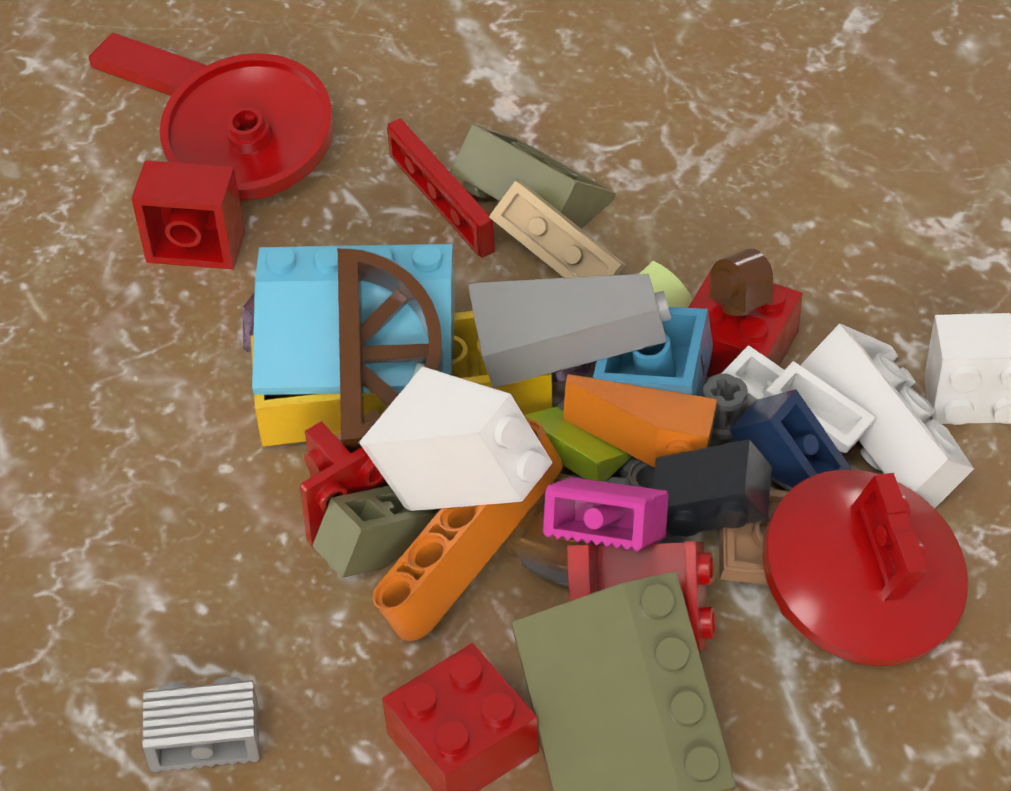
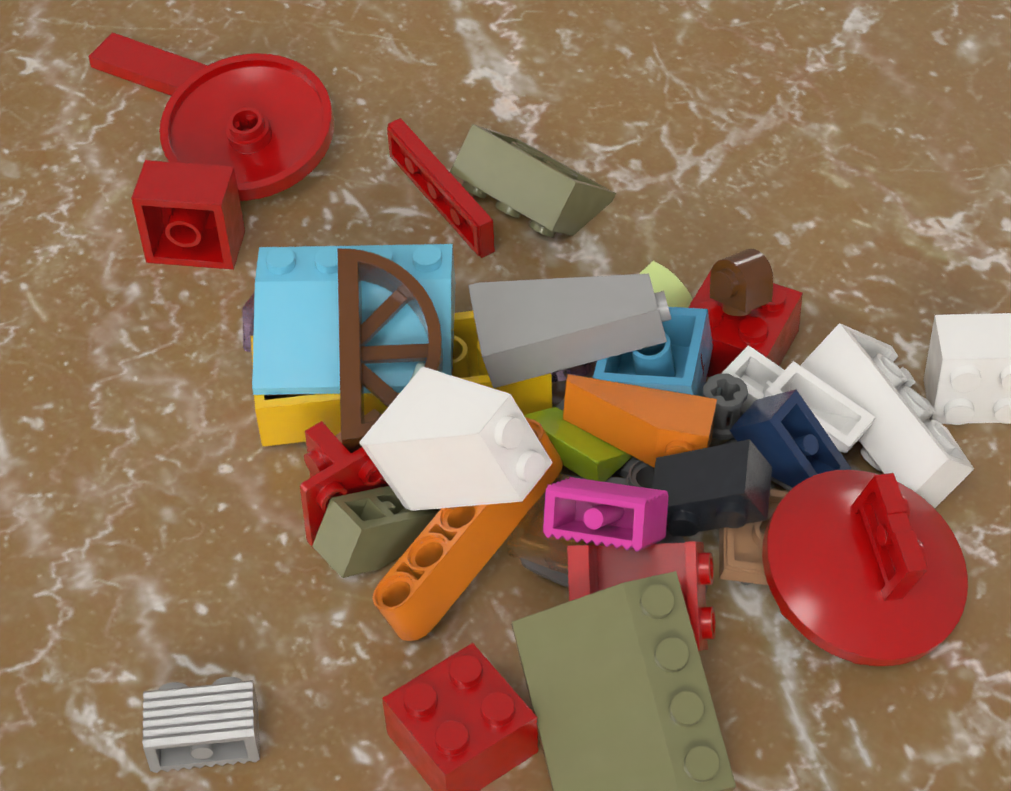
(552, 235): tan plate -> none

